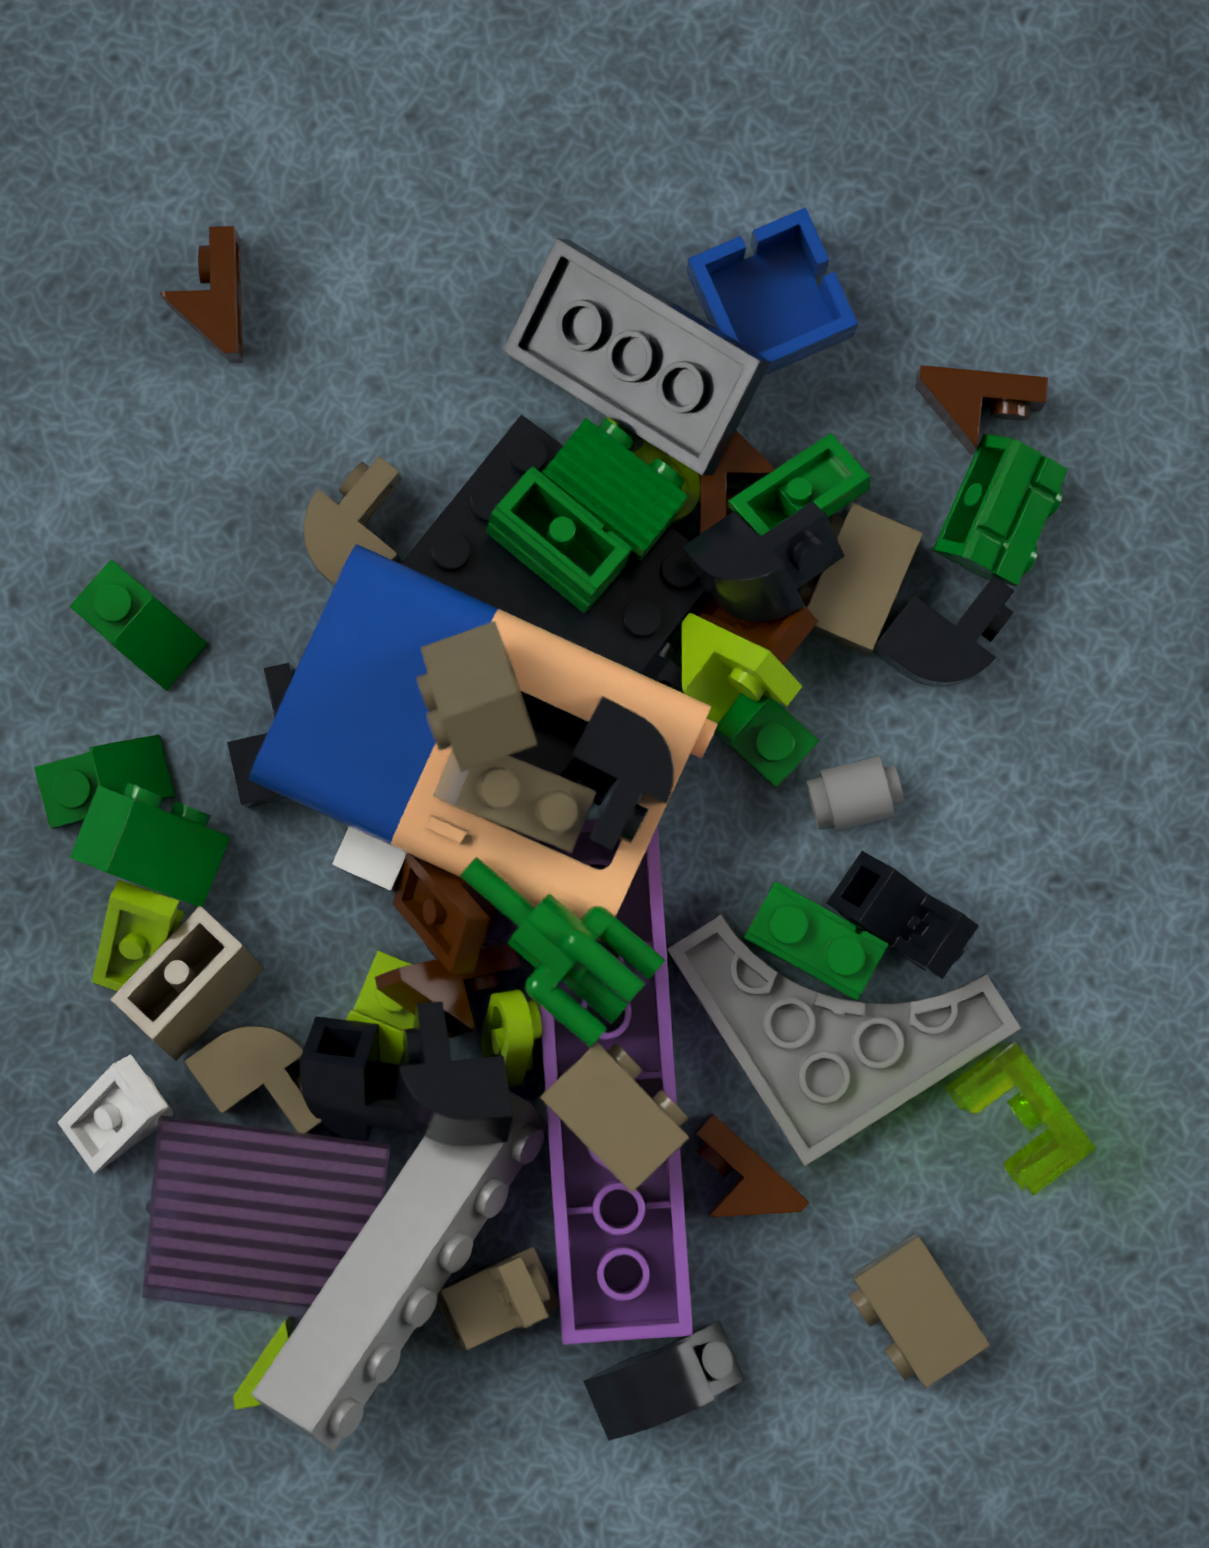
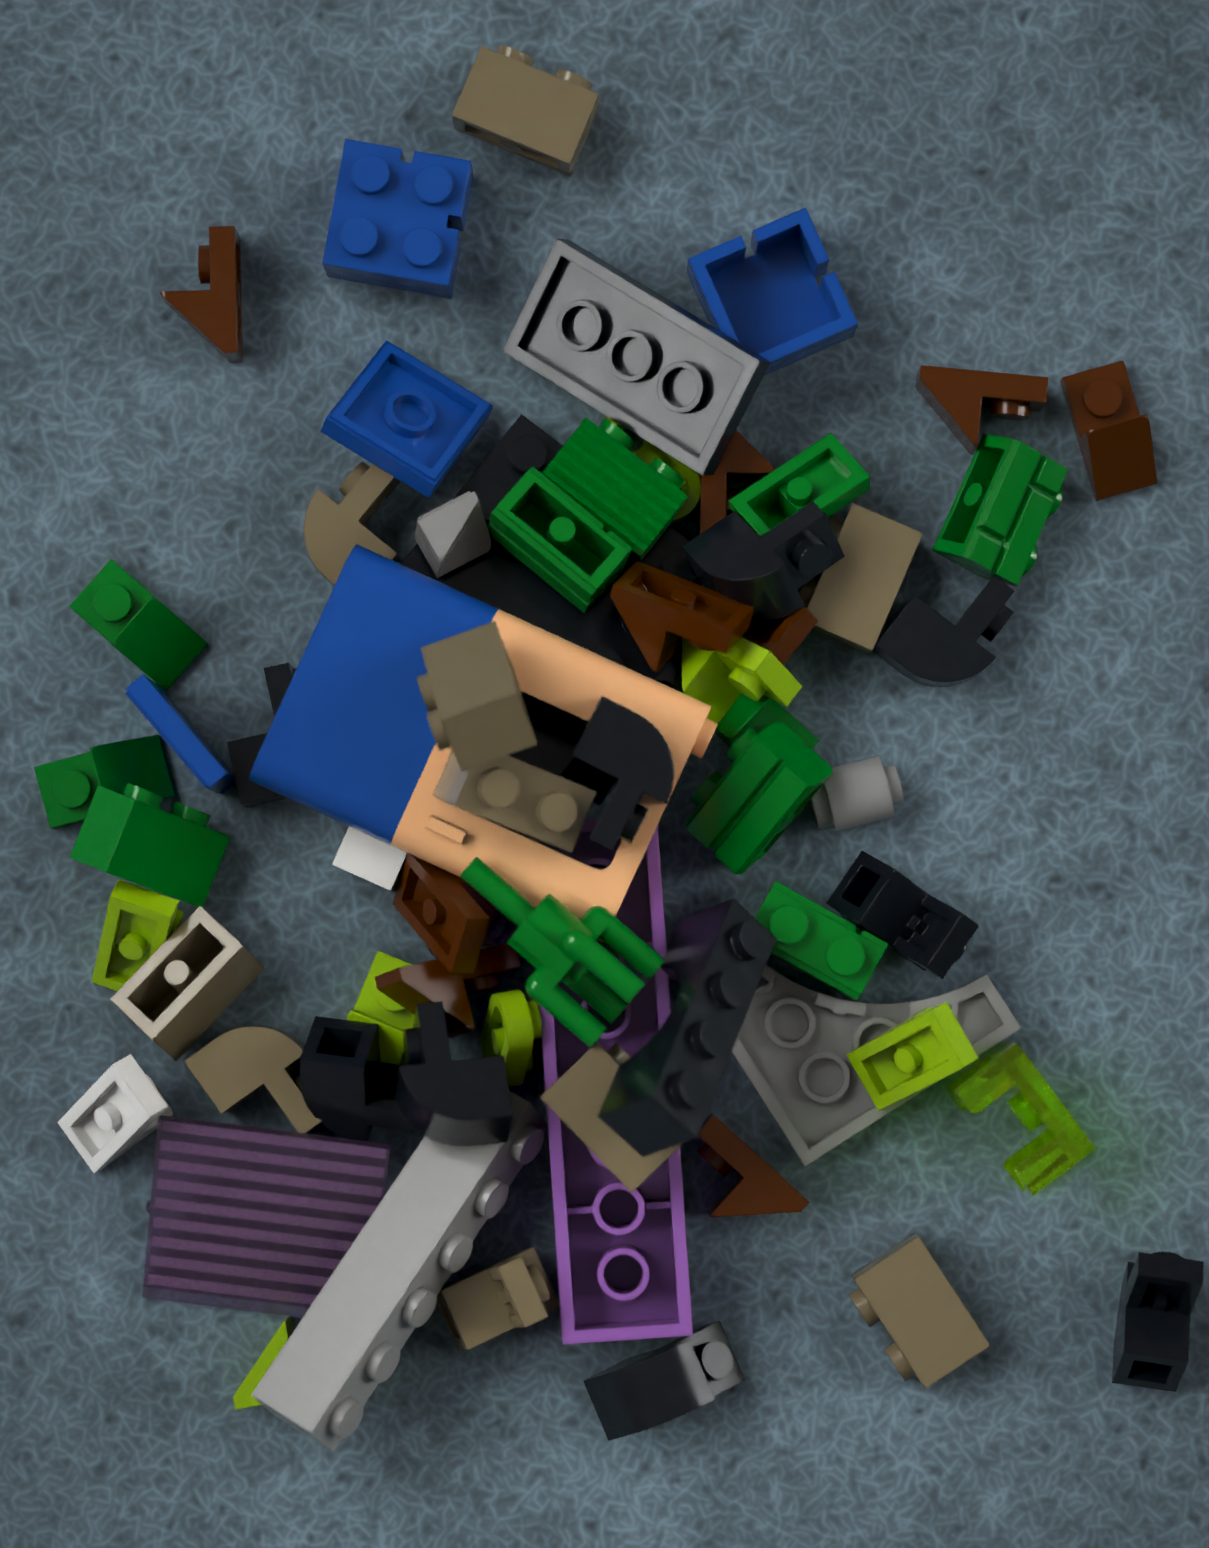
(180, 734): none -> blue tile
(395, 217): none -> blue piece
(407, 419): none -> blue tile
(453, 534): none -> light grey slope
(526, 108): none -> dark tan brick
(667, 607): none -> reddish brown slope
(671, 1081): none -> black arch
(757, 795): none -> green brick
(912, 1055): none -> lime slope
(1110, 430): none -> reddish brown slope
(1155, 1320): none -> black brick

